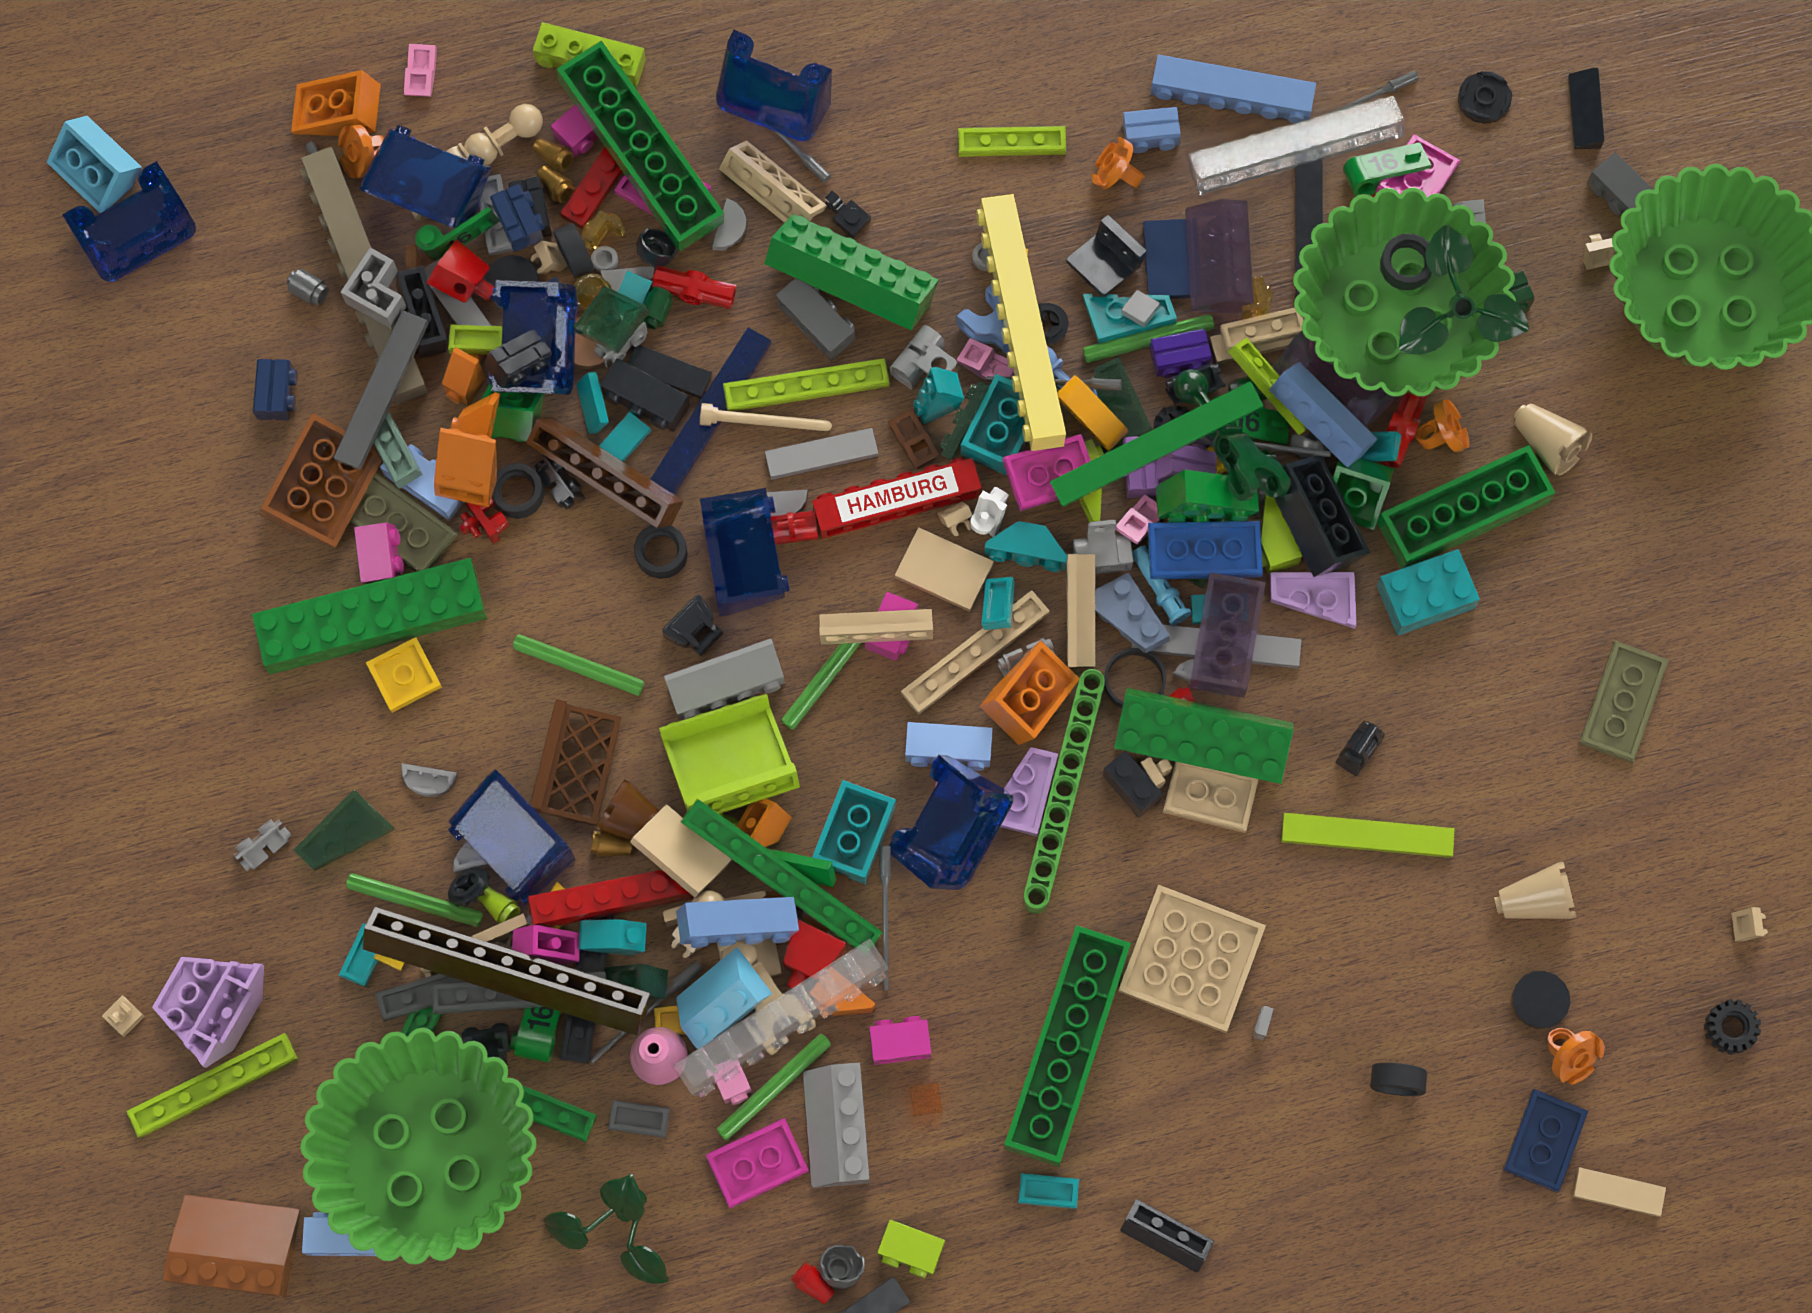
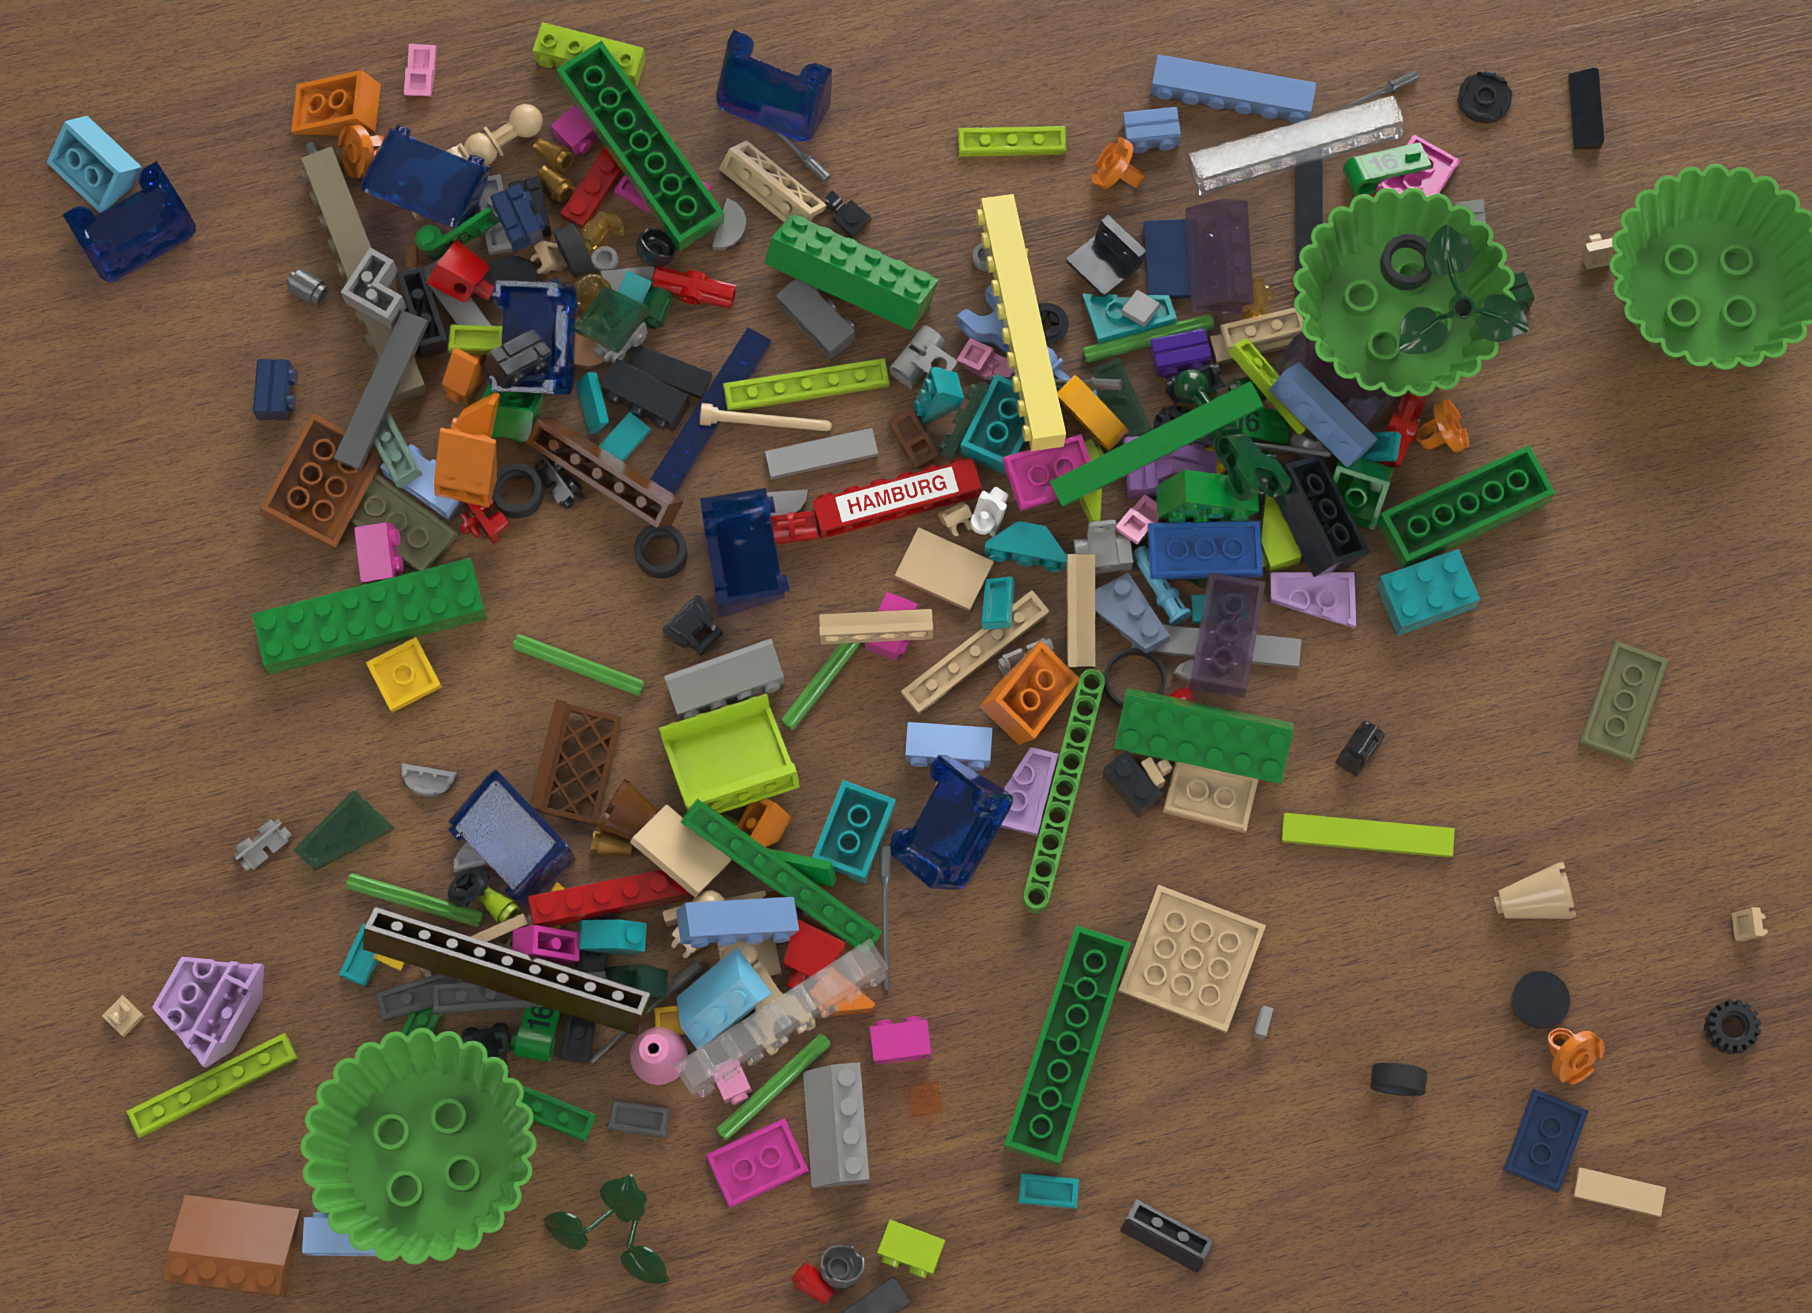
(1552, 437): tan cone -> none
(1617, 184): dark grey brick -> none

